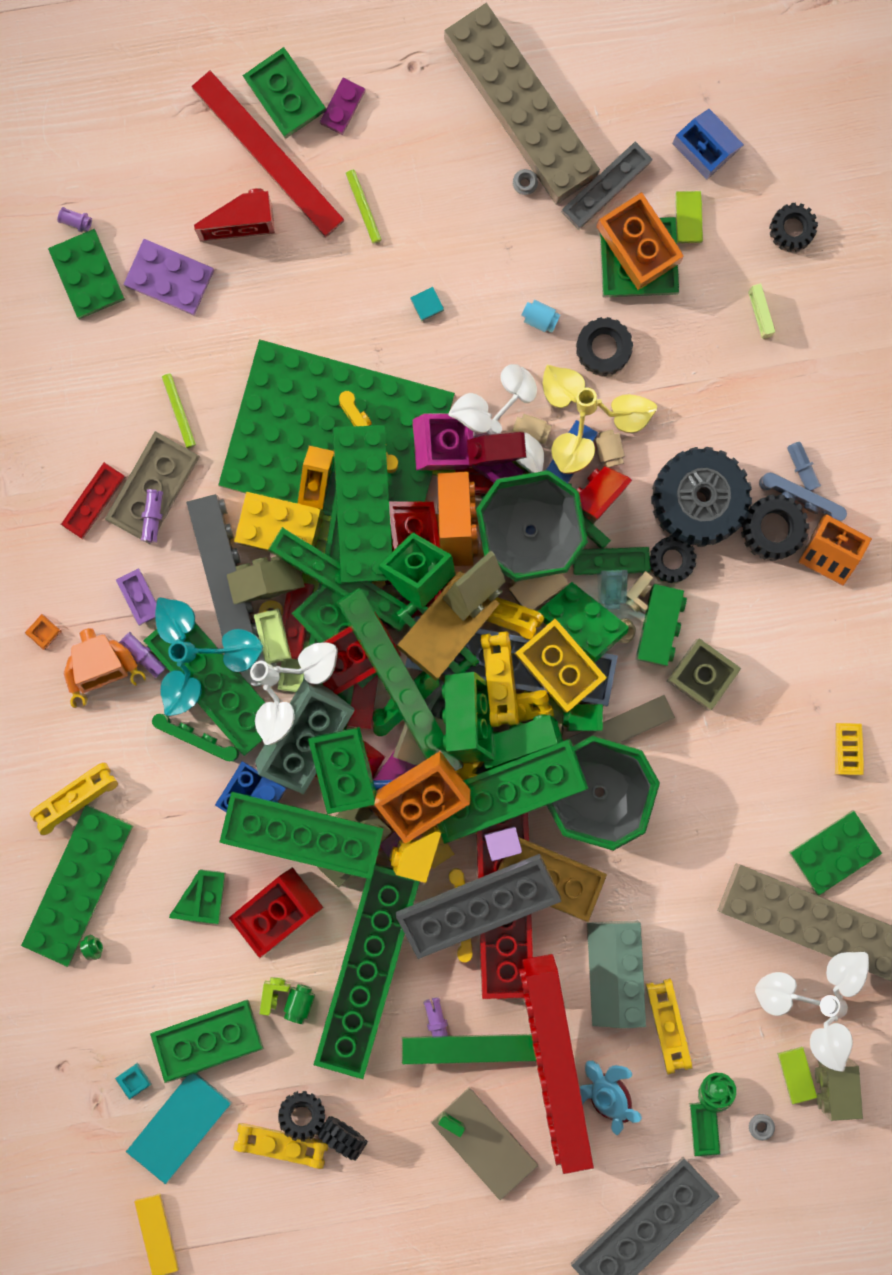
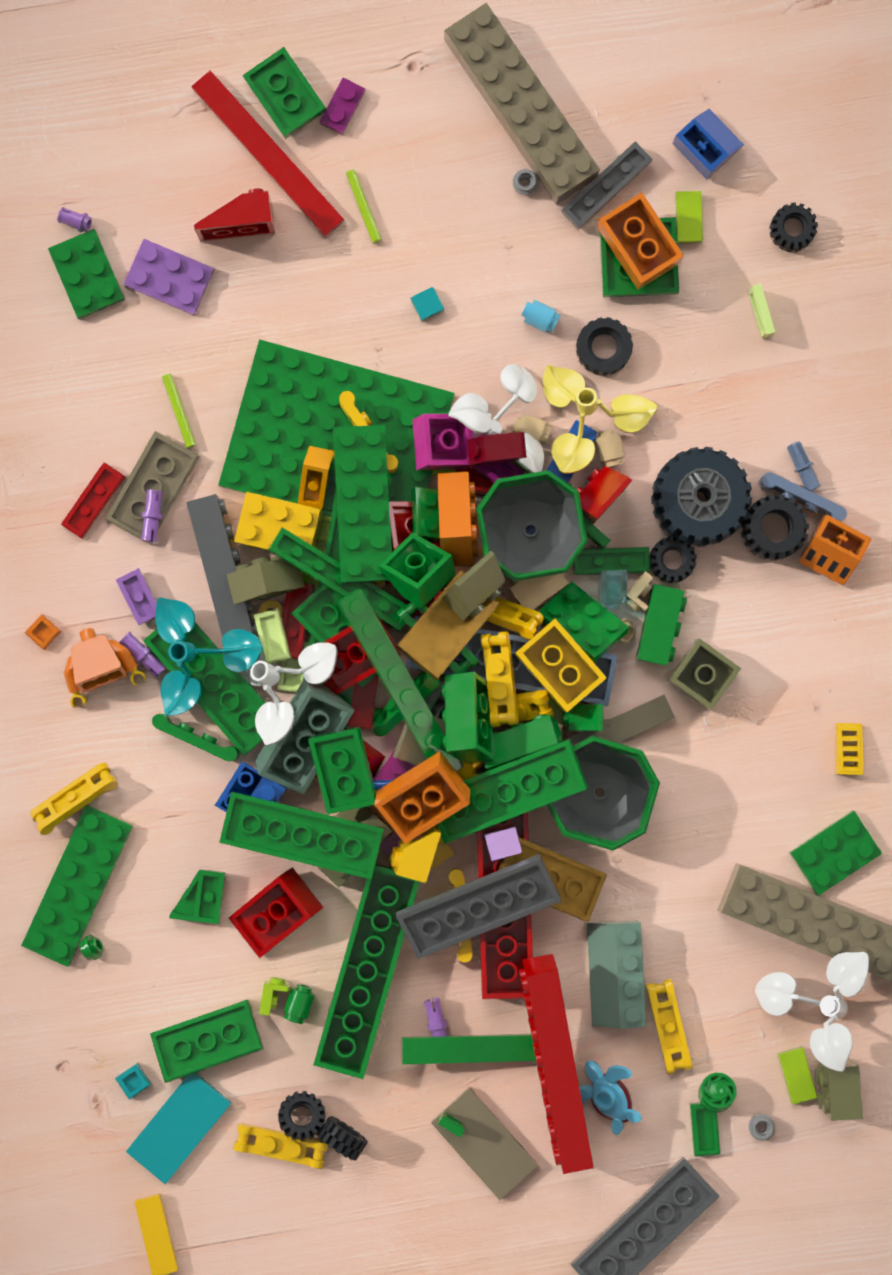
(425, 513): none -> green plate

